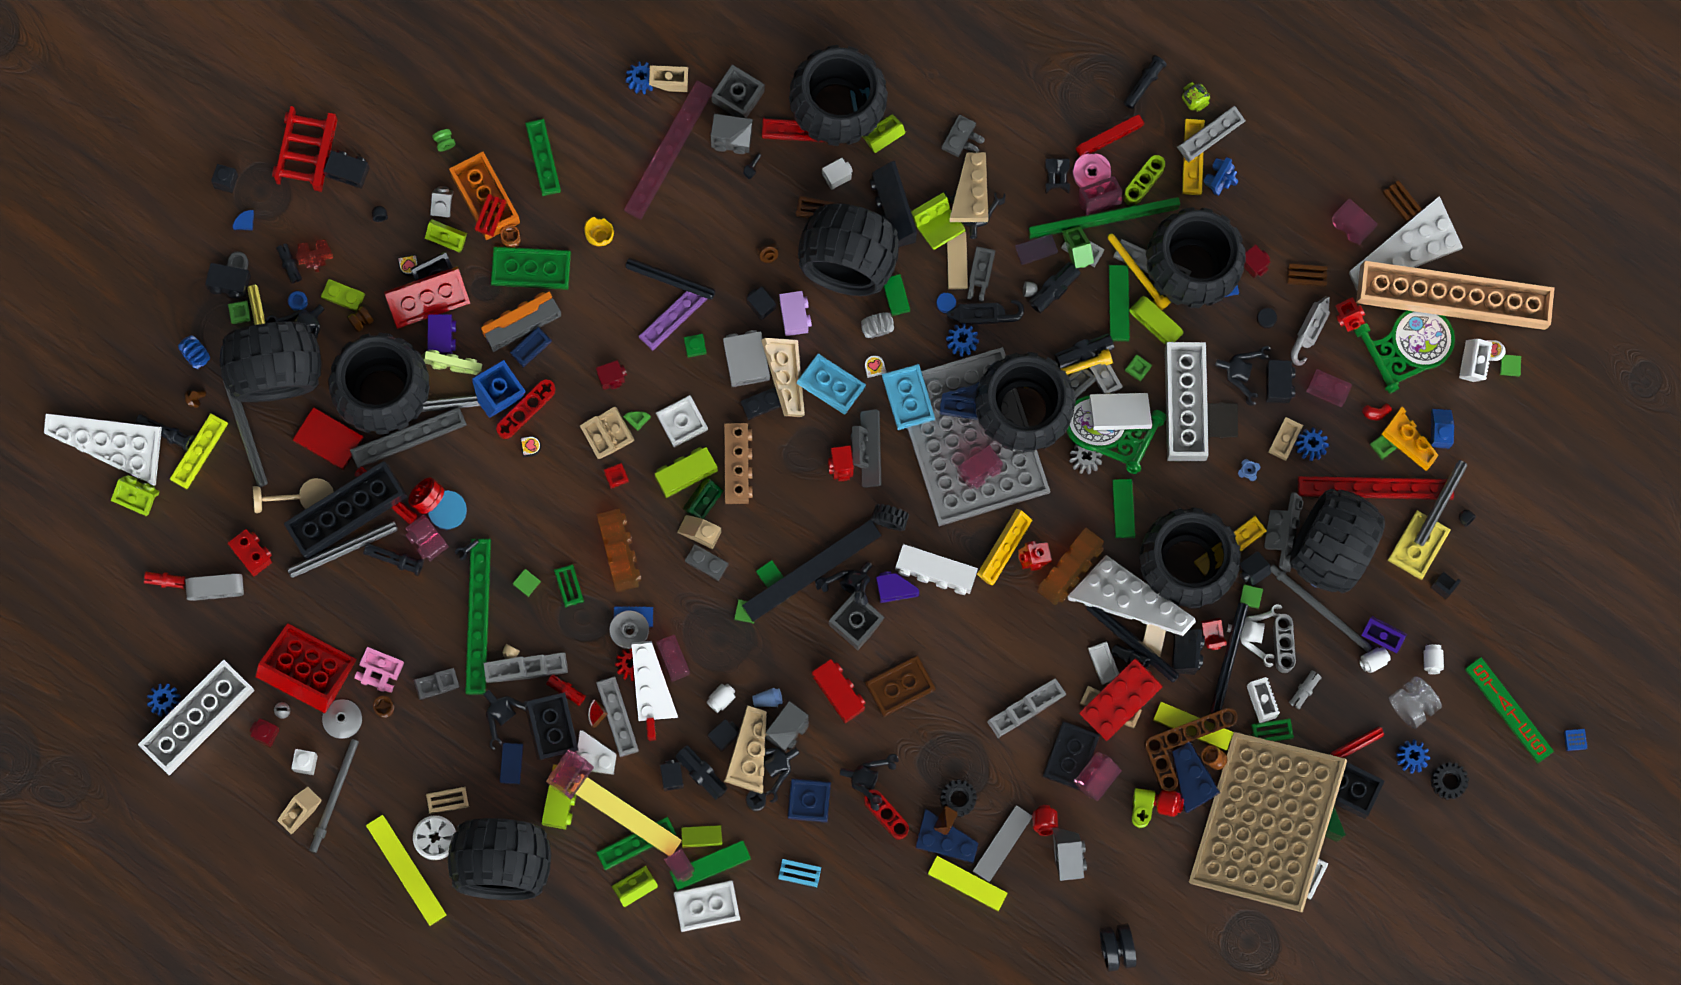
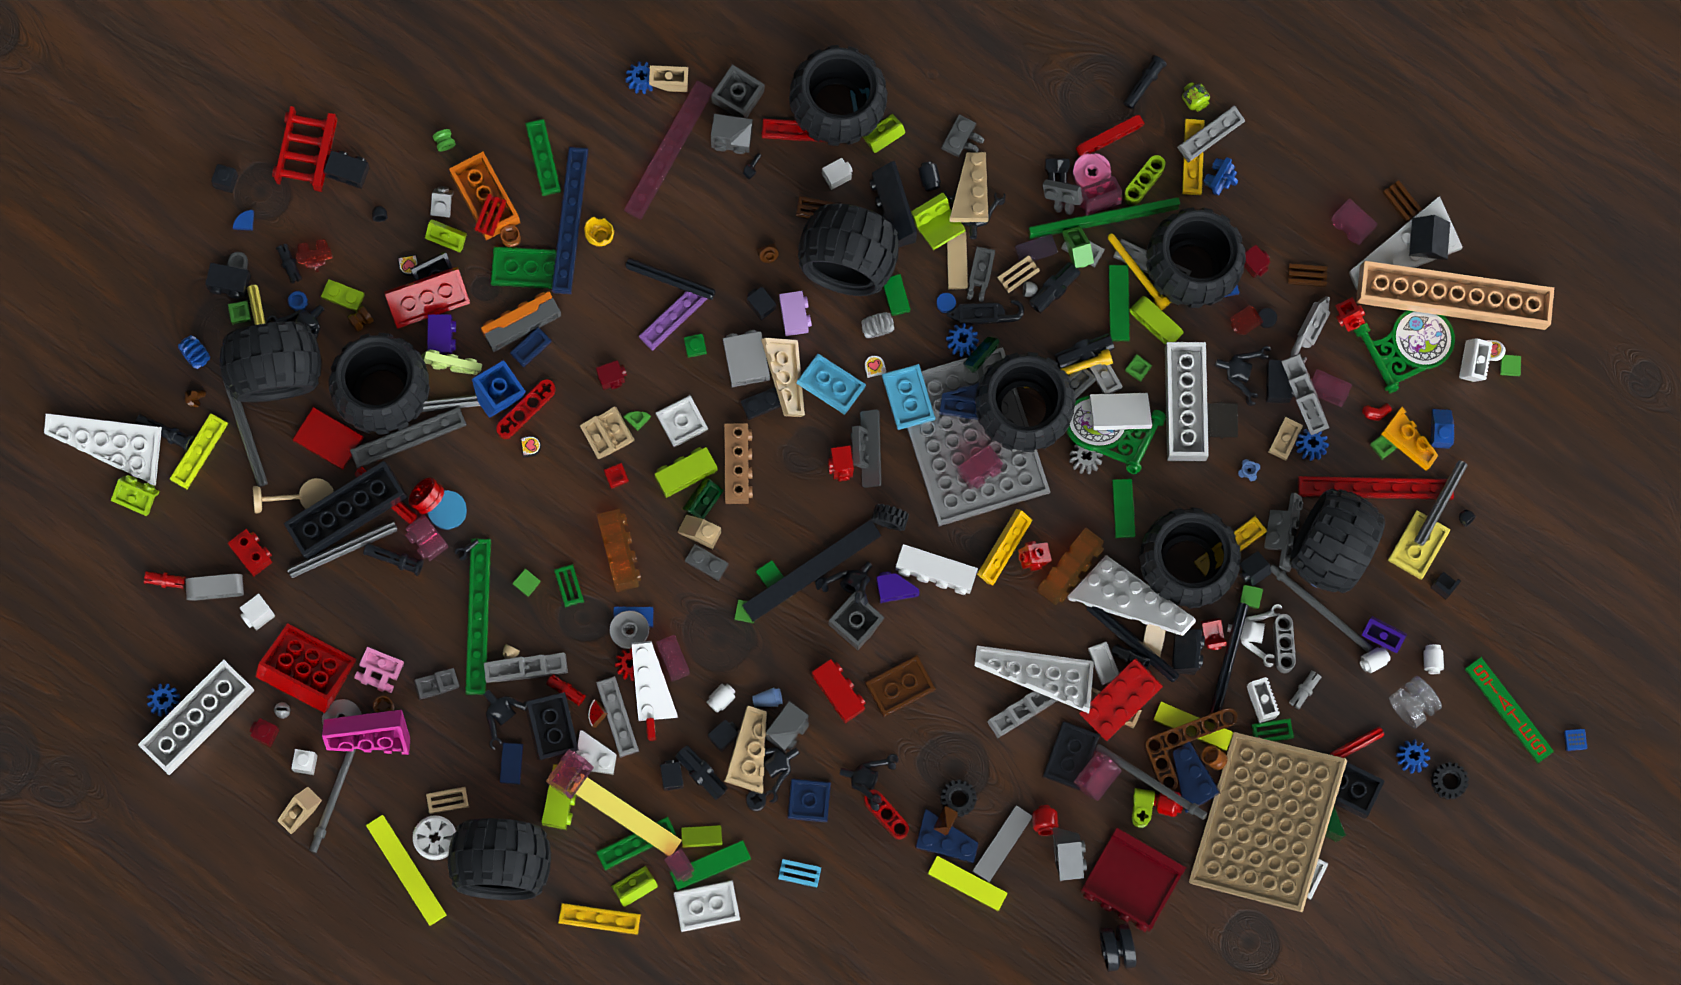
(256, 612): none -> white brick
(368, 732): none -> dark pink wedge
(570, 220): none -> dark blue tile
(599, 918): none -> yellow tile
(929, 176): none -> black brick
(981, 354): none -> dark green slope
(1015, 285): none -> tan tile
(1054, 676): none -> white wing
(1062, 193): none -> dark grey hinge
(1132, 880): none -> dark red panel
(1193, 808): none -> dark grey bar
(1246, 320): none -> clear red brick
(1305, 394): none -> light grey slope
(1429, 237): none -> black slope

